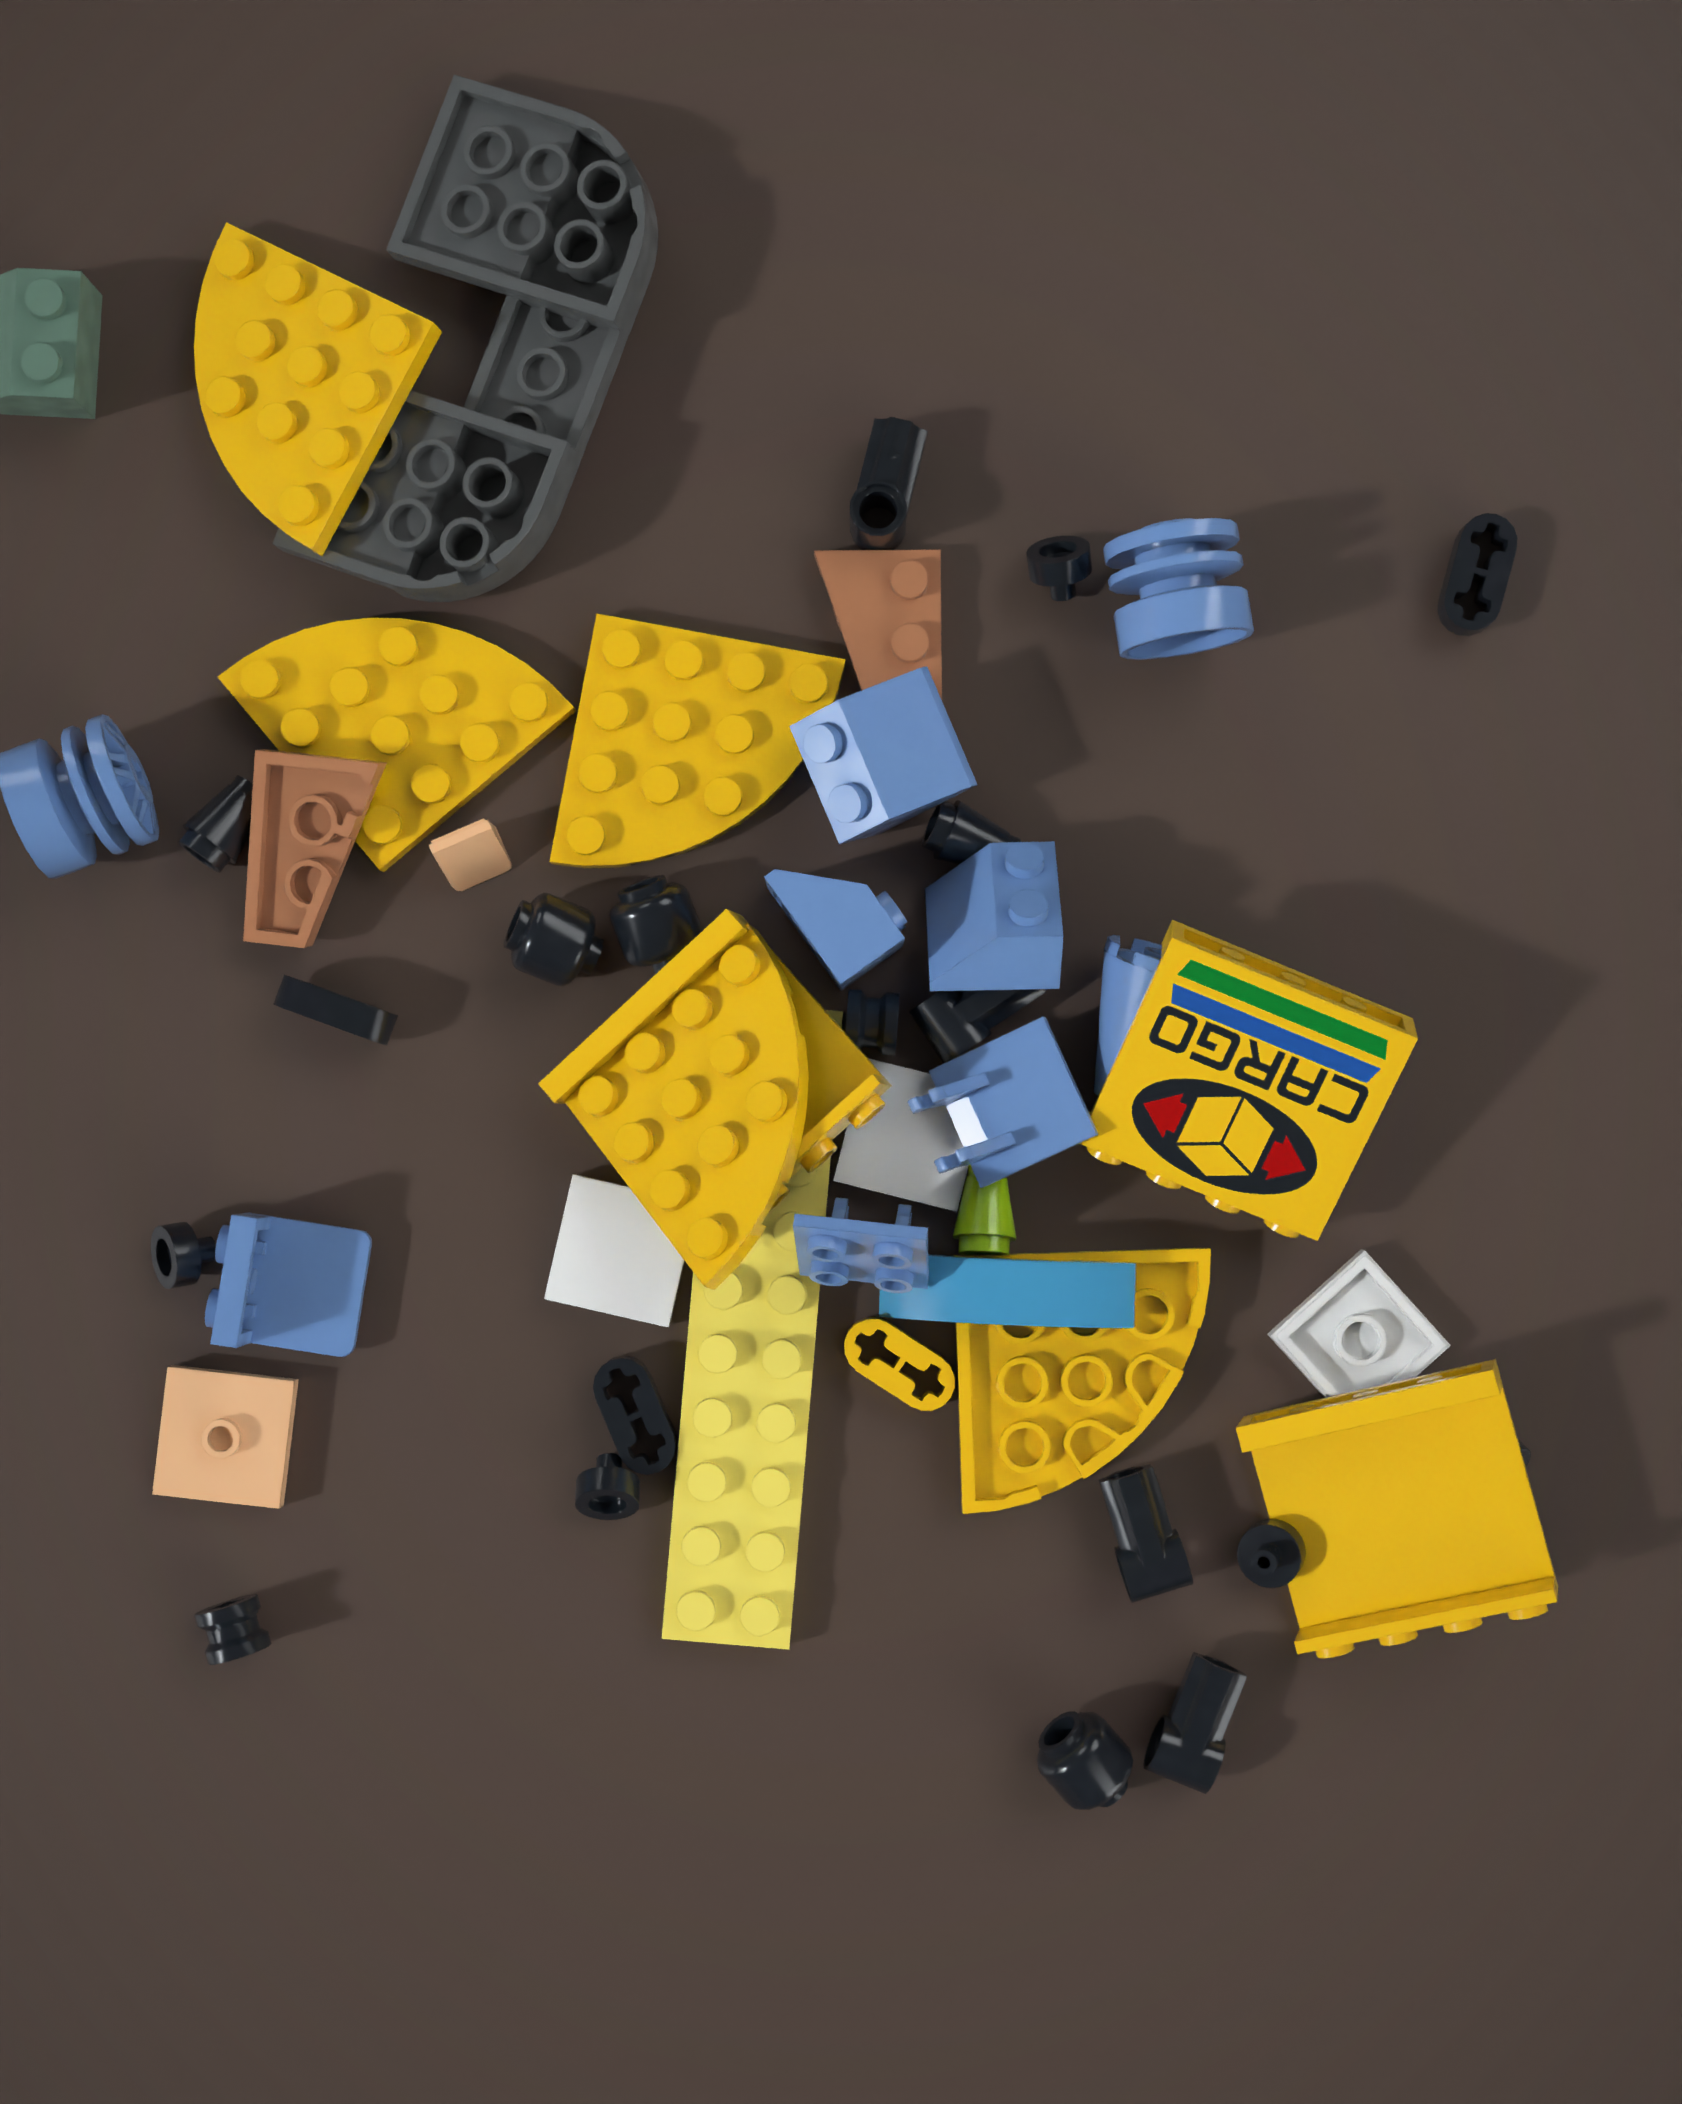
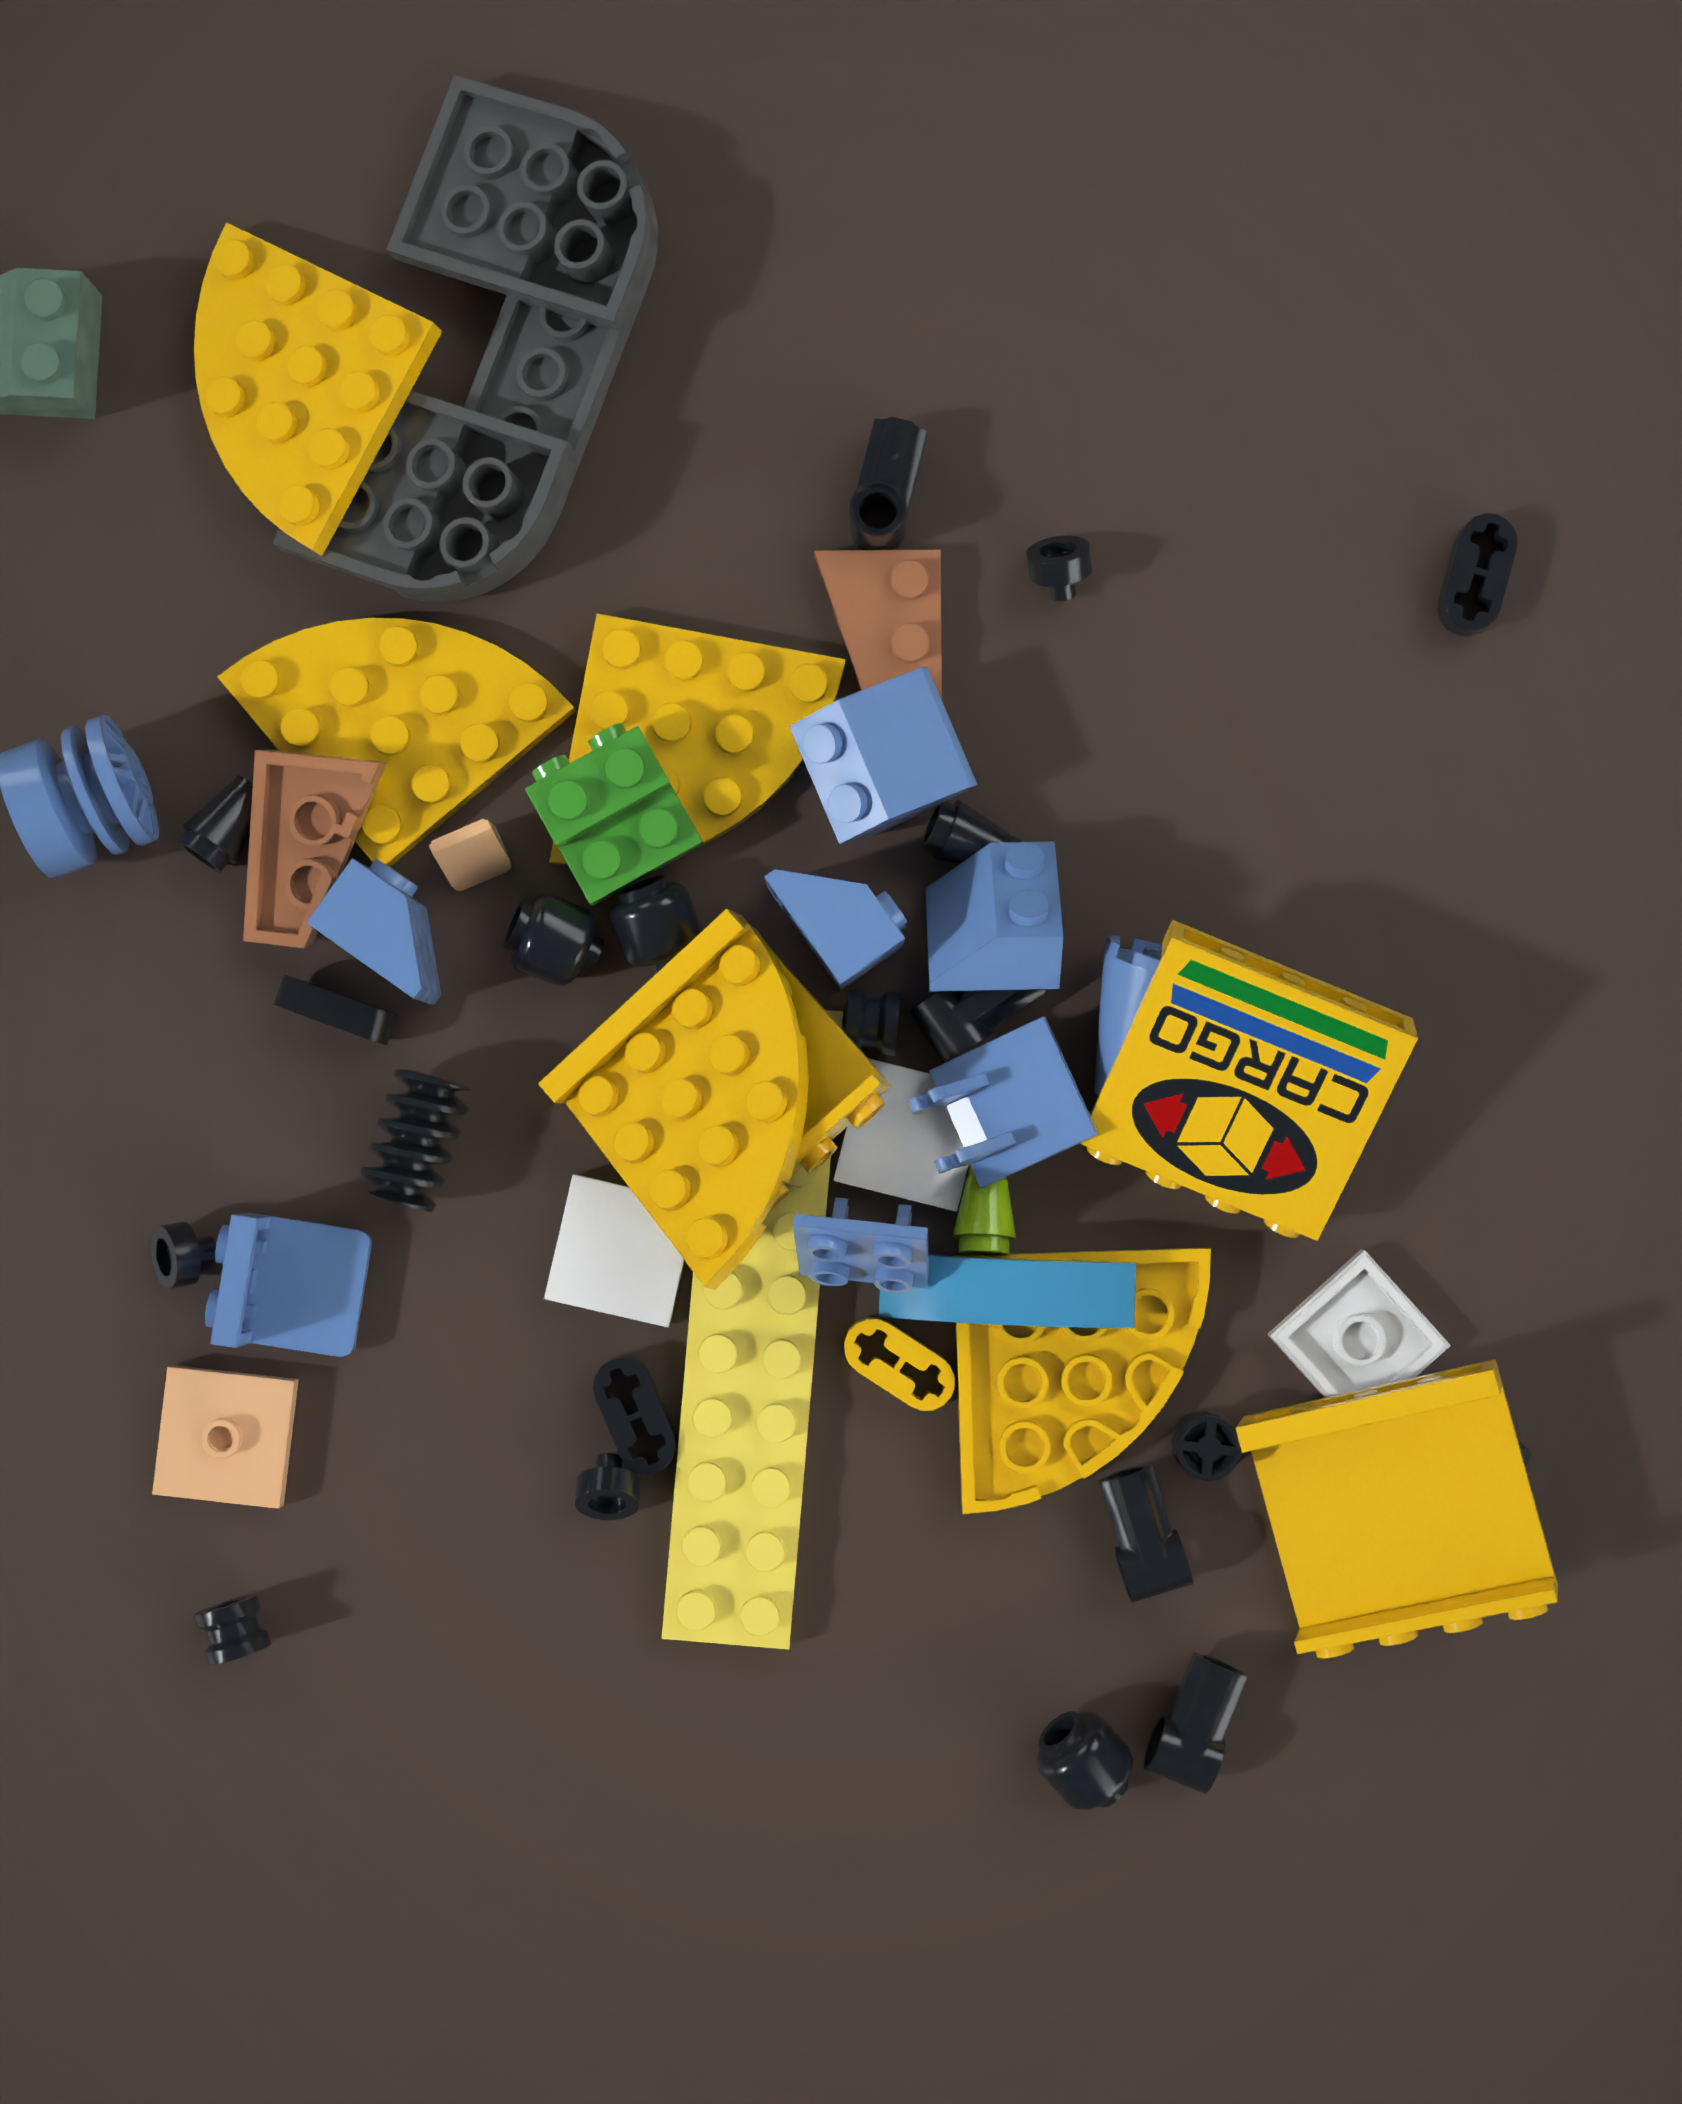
(382, 926): none -> medium blue slope
(415, 1139): none -> black piece
(612, 812): none -> bright green plate
(1176, 576): medium blue wheel -> none
(1217, 1448): none -> black wheel
(1271, 1553): black tile -> none

